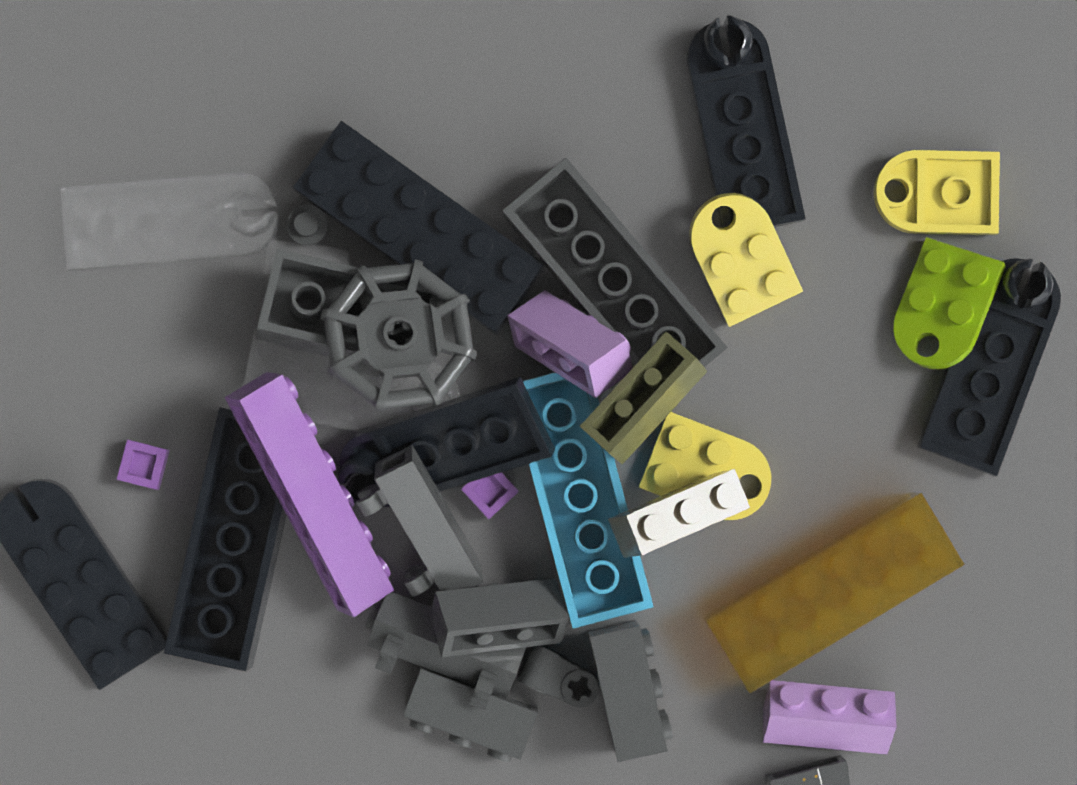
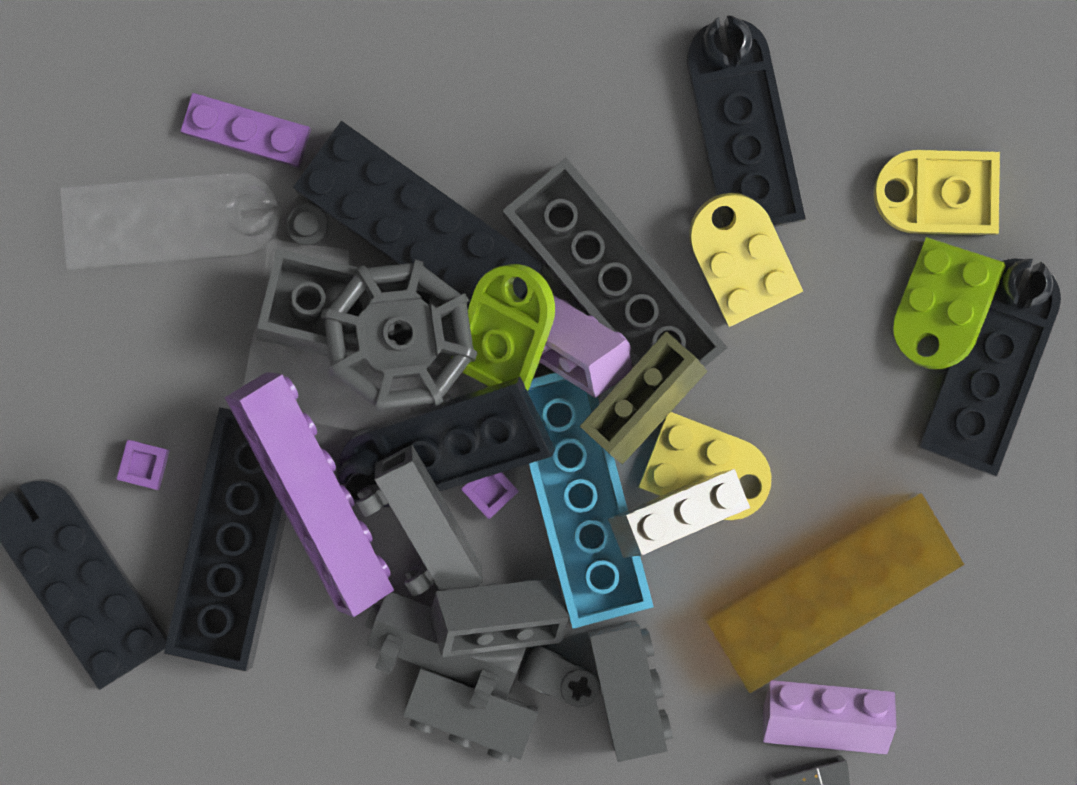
(245, 130): none -> medium lavender plate
(507, 329): none -> lime plate

